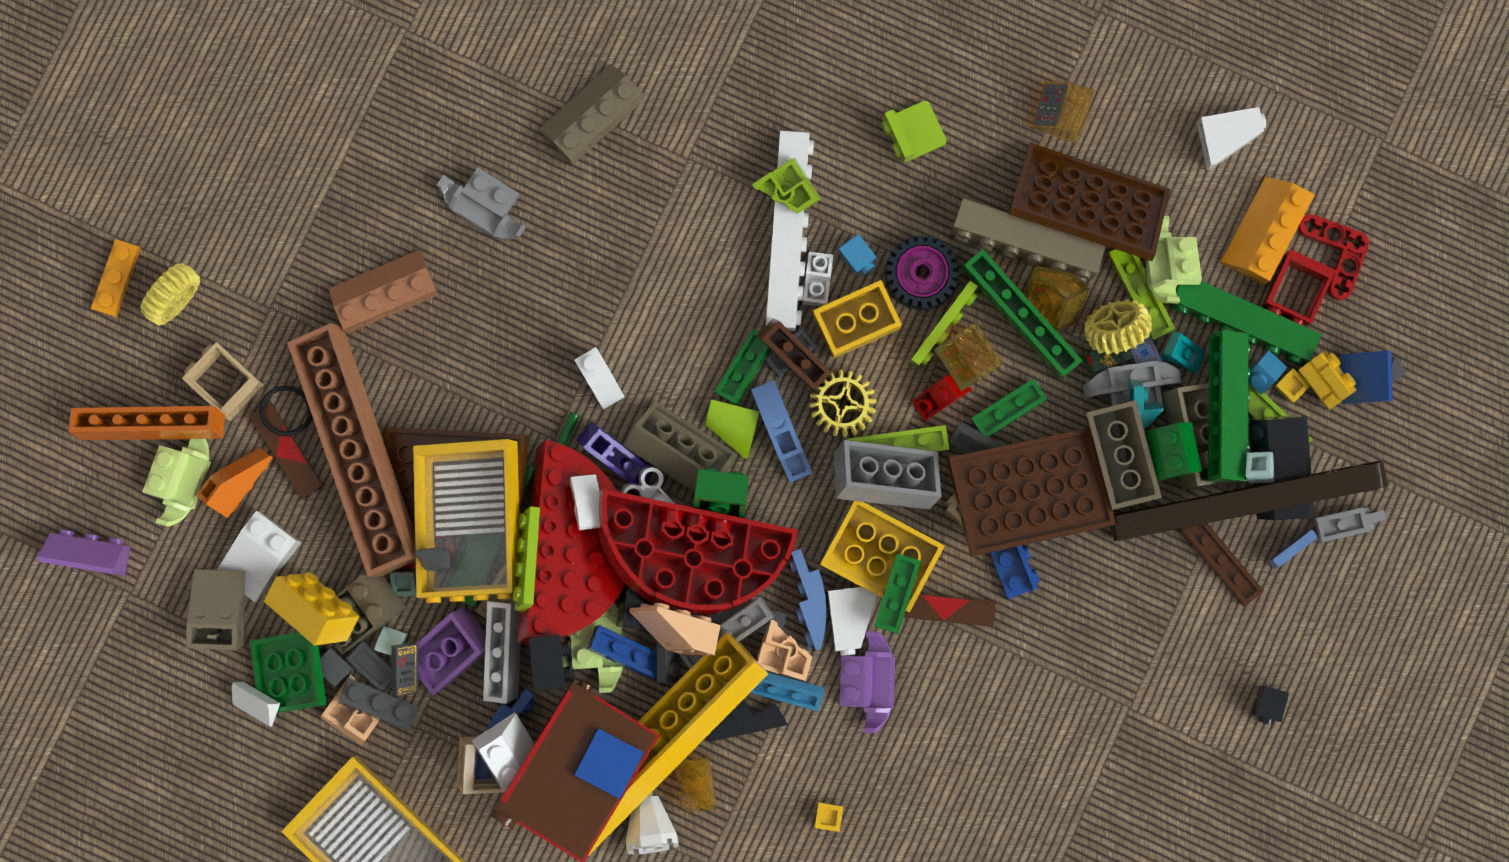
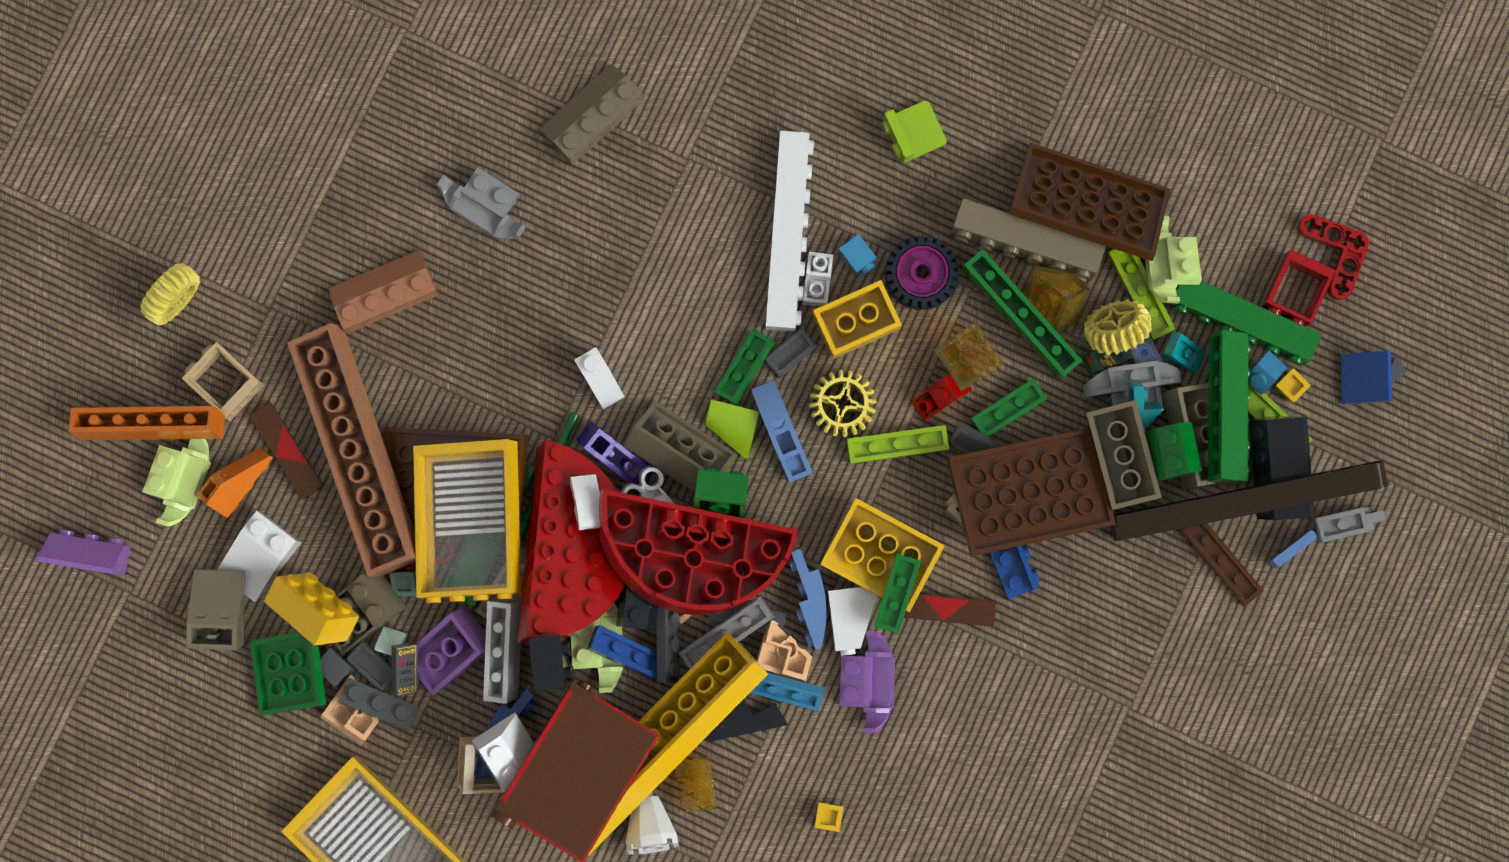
(115, 278): light orange plate -> none
(254, 702): white slope -> none
(269, 426): black tyre -> none
(434, 558): dark grey slope -> none
(526, 567): lime plate -> none
(608, 763): blue tile -> none
(678, 630): light nougat slope -> none
(789, 186): lime slope -> none
(793, 354): reddish brown brick -> none
(886, 474): light grey brick -> none
(952, 317): lime plate -> none
(1062, 110): clear yellow slope -> none
(1228, 132): white slope -> none
(1260, 467): light aqua slope -> none
(1267, 229): light orange slope -> none
(1270, 705): black brick -> none
(1328, 379): yellow brick -> none

